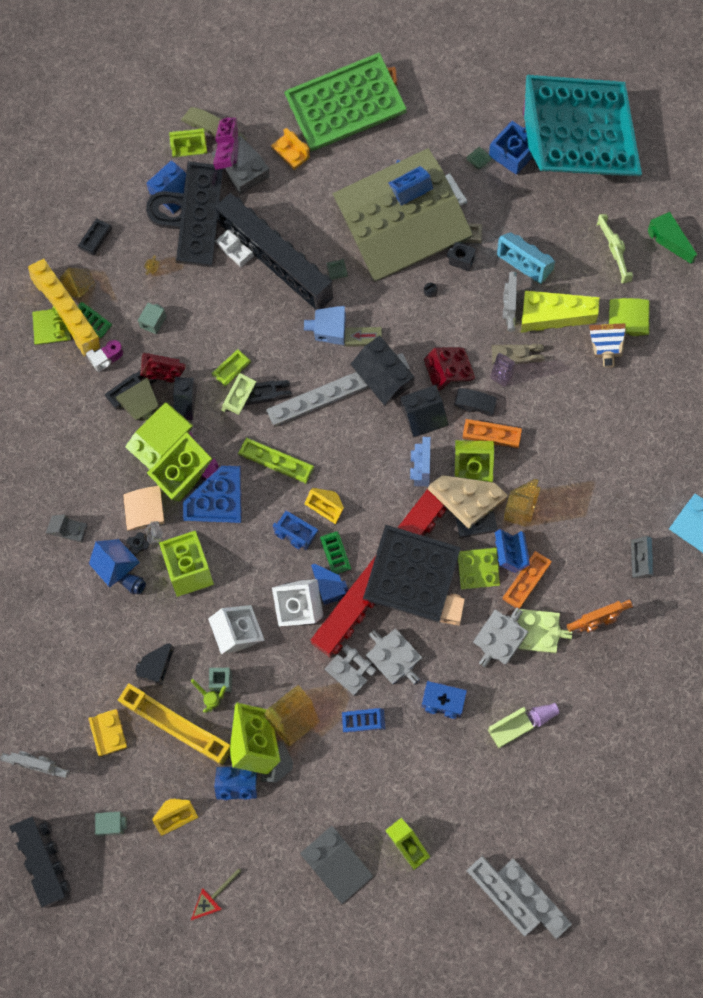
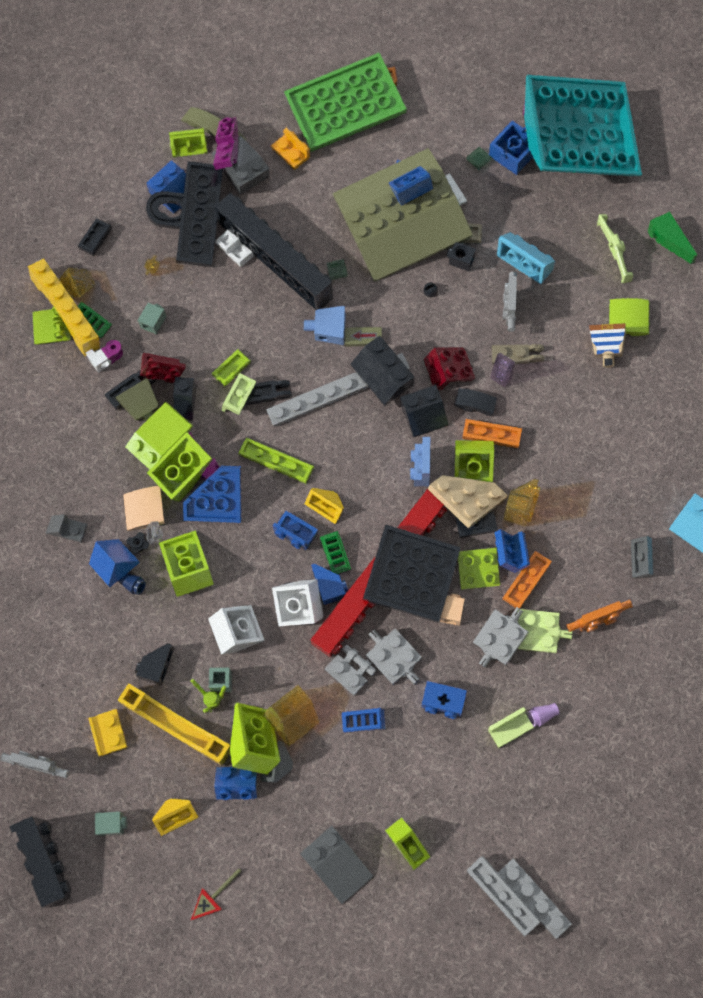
(556, 310): neon yellow wedge -> none

